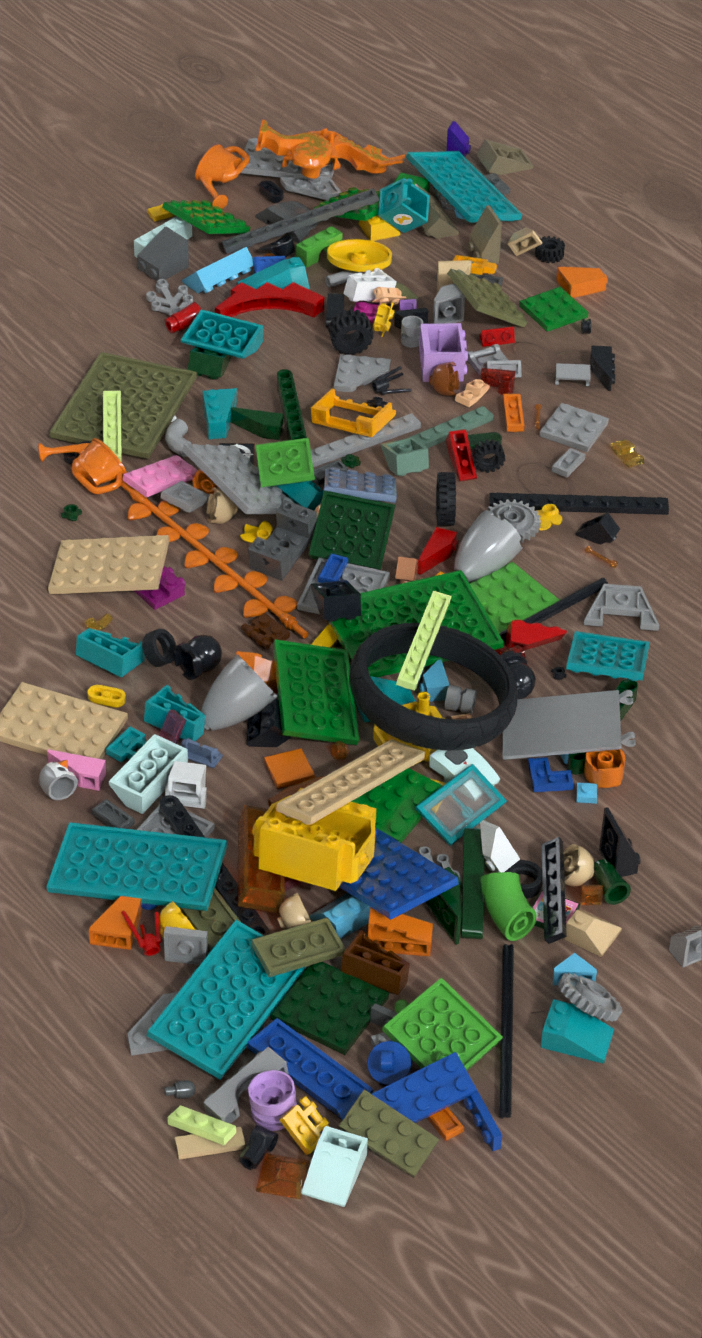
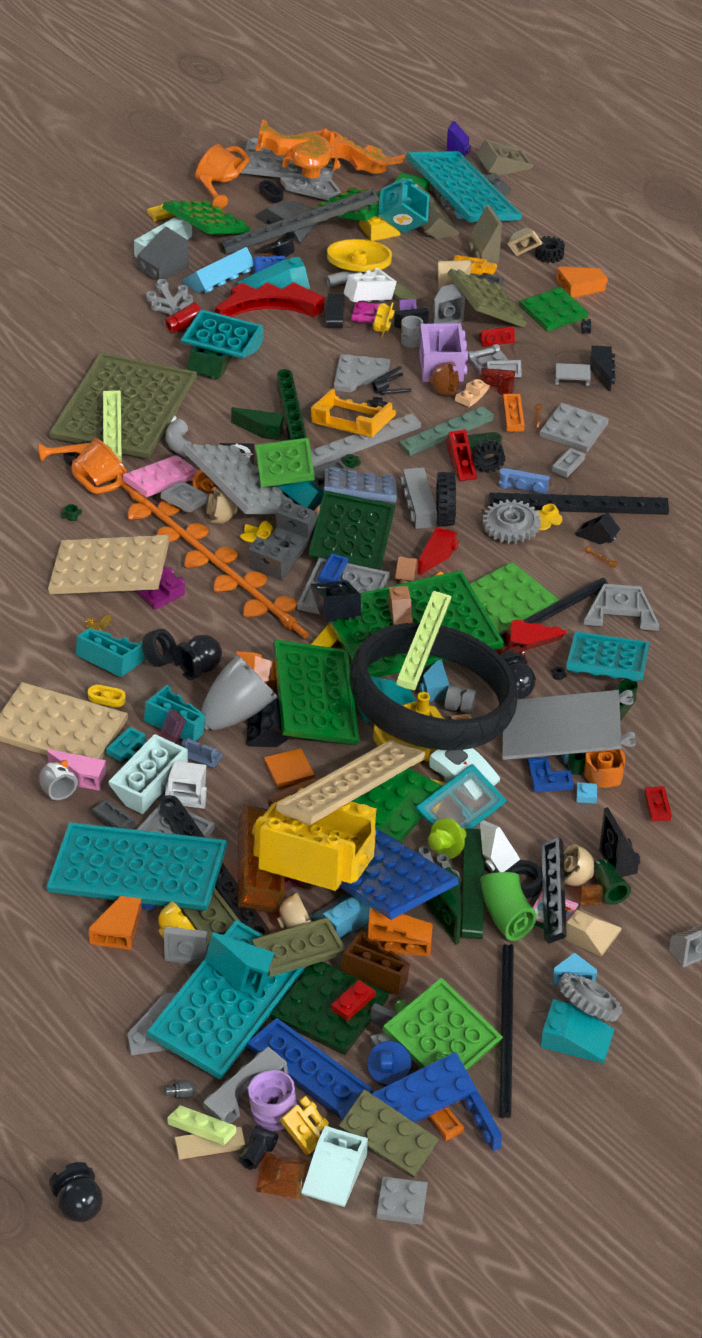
(77, 1192): none -> black tile
(148, 942): red plant -> none
(217, 411): teal wedge -> none
(240, 963): none -> teal slope
(267, 628): reddish brown plate -> none
(310, 248): bright green arch -> none
(339, 750): clear orange plate -> none
(347, 322): black tyre -> none
(353, 1000): none -> red plate
(387, 295): light nougat hinge -> none
(400, 605): none -> nougat slope
(402, 1200): none -> light grey plate
(405, 456): sand green slope -> none
(419, 498): none -> light grey brick
(447, 837): none -> lime plate
(486, 547): light grey cylinder -> none
(523, 480): none -> medium blue plate
(626, 453): clear yellow slope -> none
(658, 803): none -> red plate

